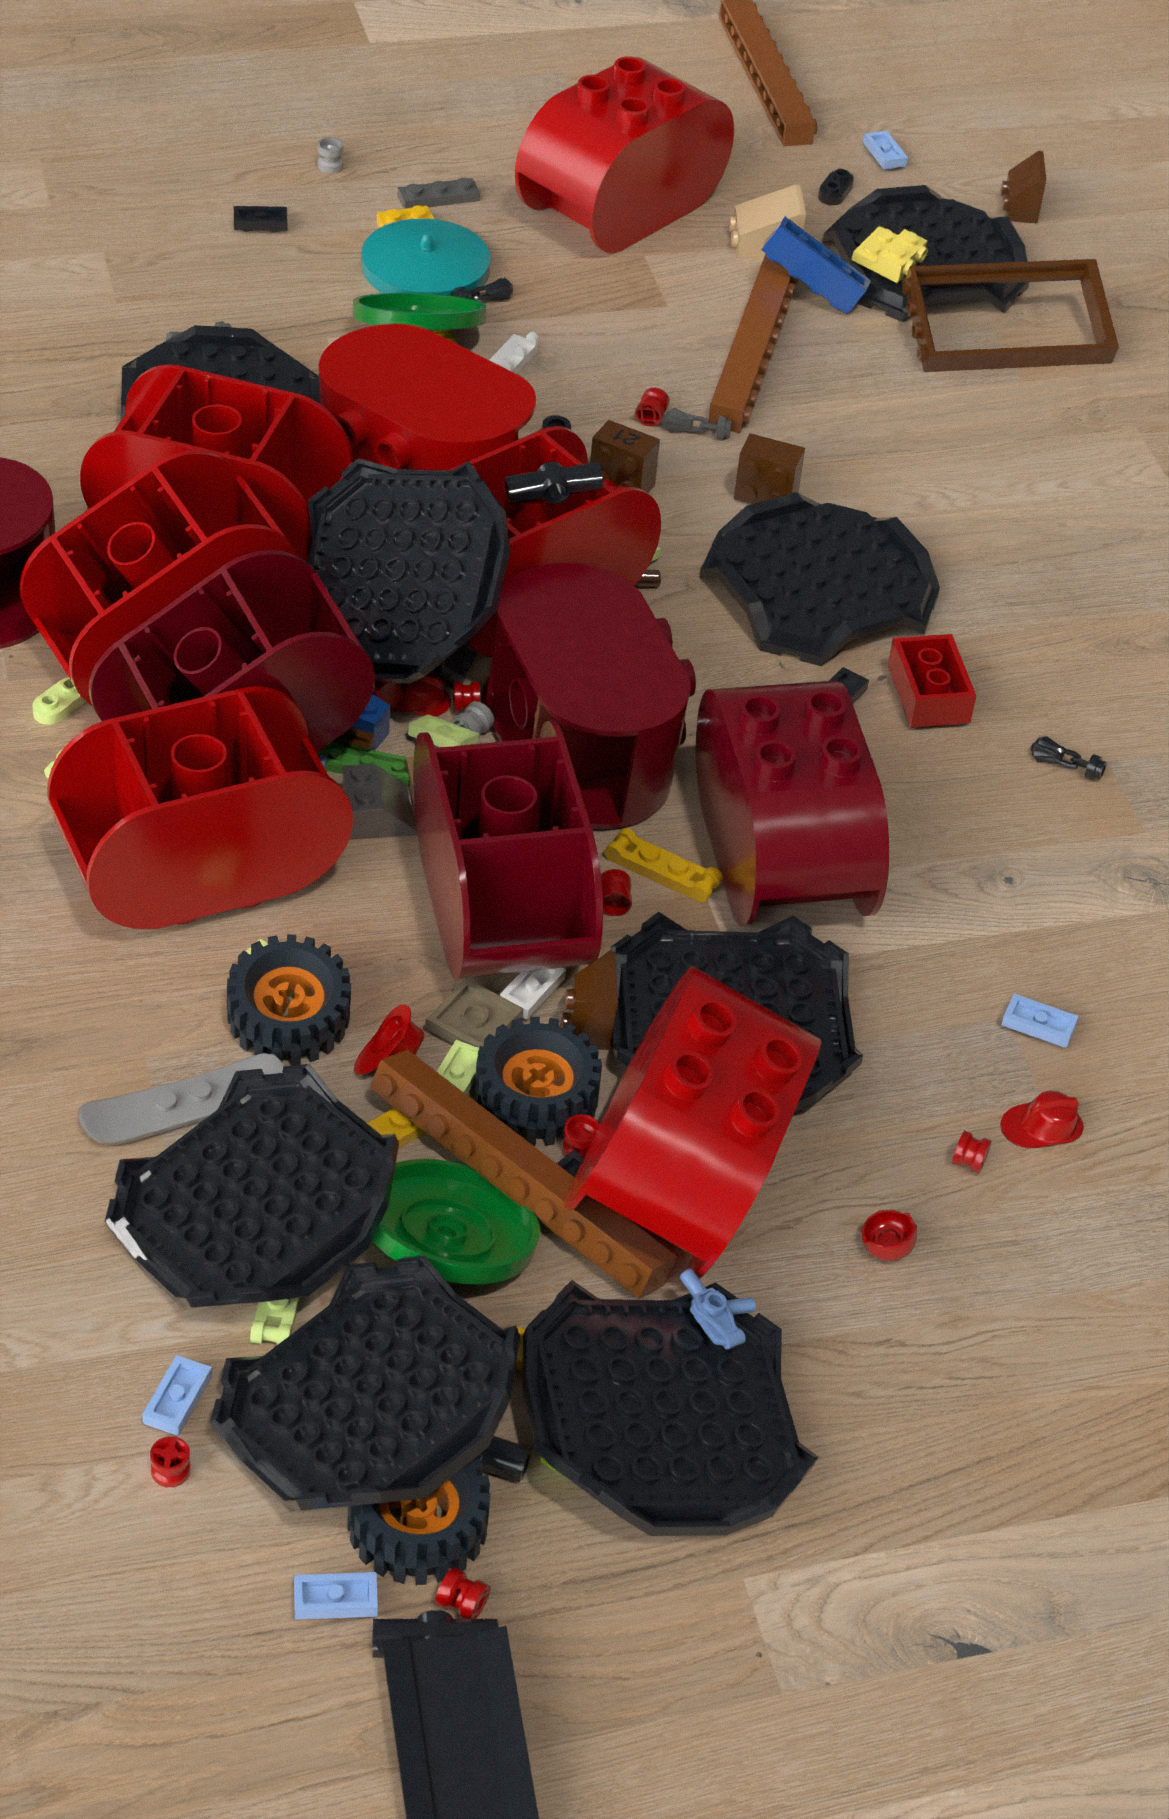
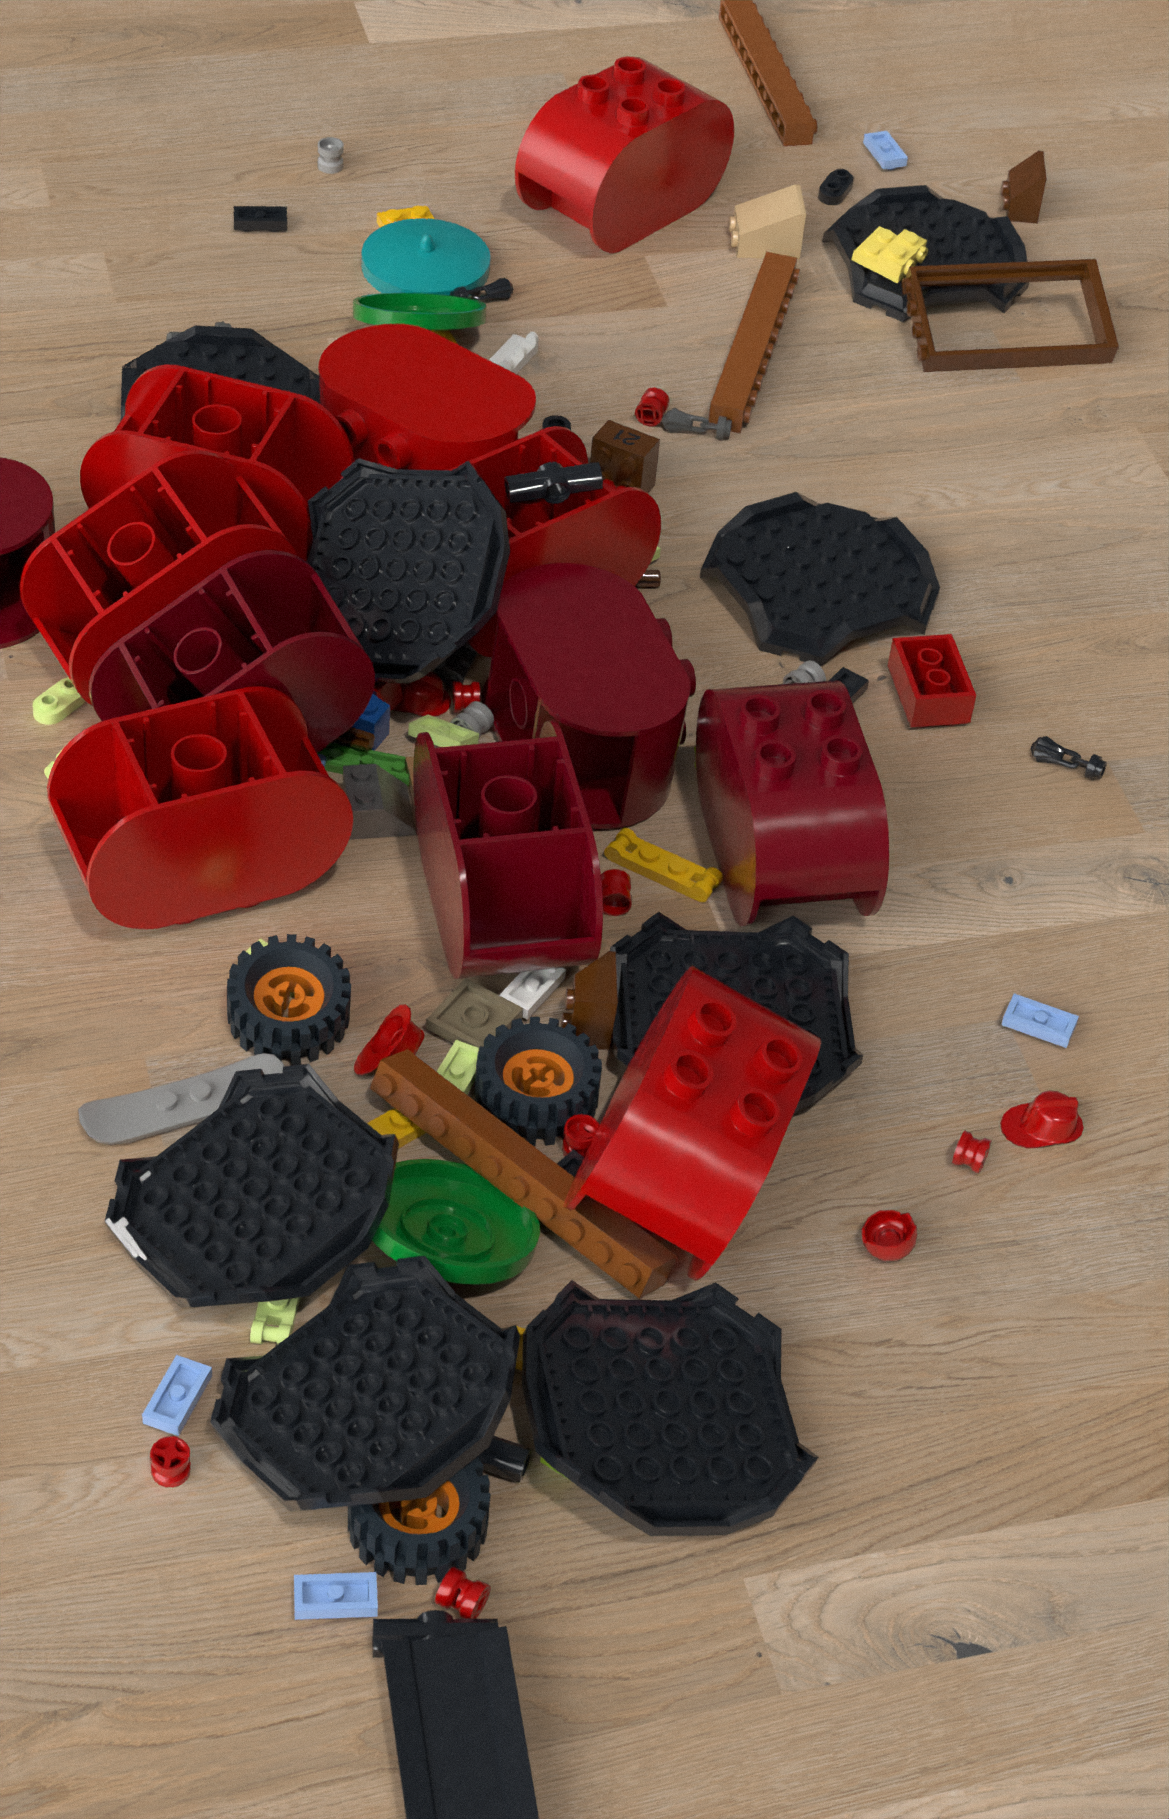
(439, 193): dark grey plate -> none
(716, 1312): medium blue piece -> none
(767, 469): reddish brown brick -> none
(806, 672): none -> light grey wheel
(815, 265): blue brick -> none

